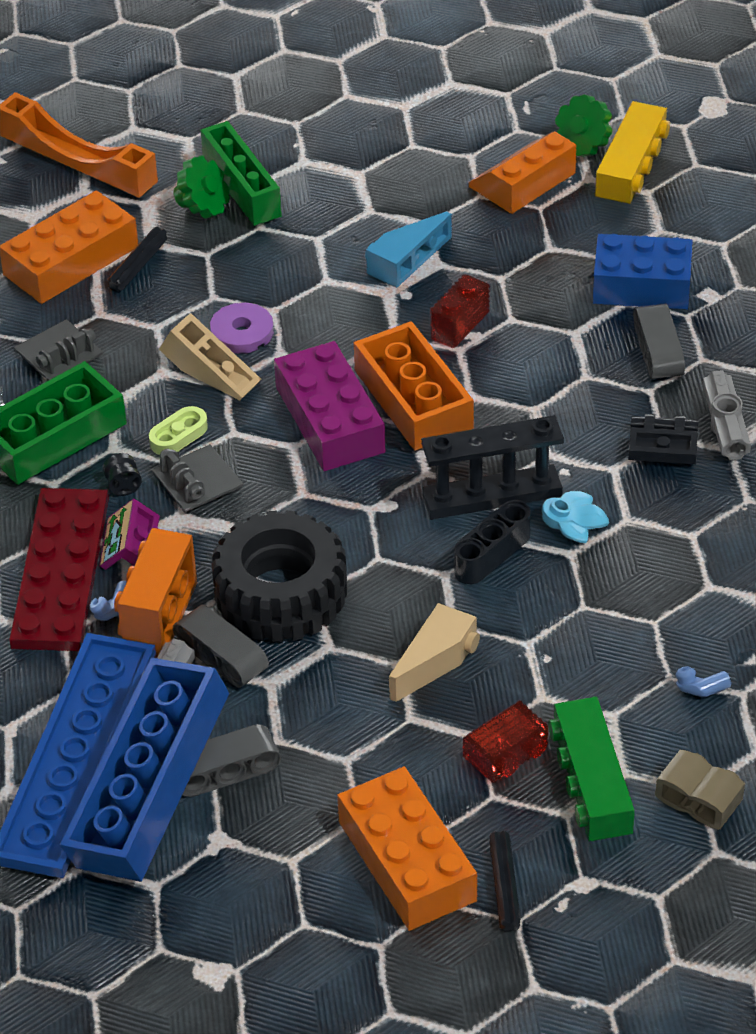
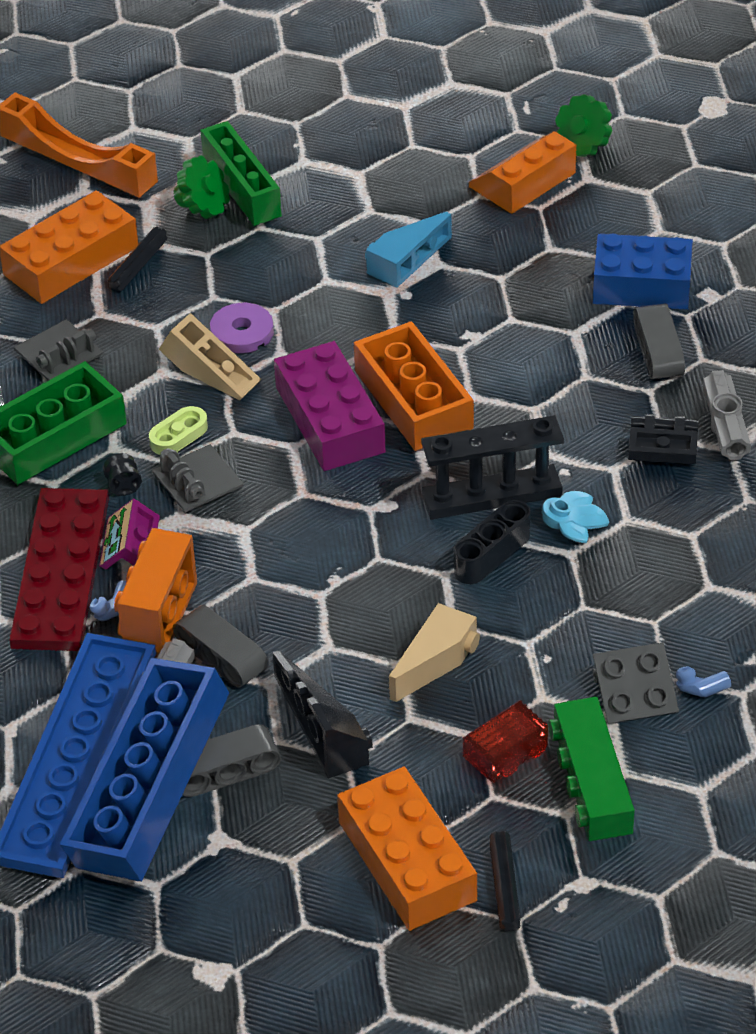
(281, 608): black tyre -> none
(325, 722): none -> black wedge
(459, 310): clear red brick -> none
(632, 152): yellow brick -> none
(635, 683): none -> dark grey hinge
(700, 789): dark tan brick -> none

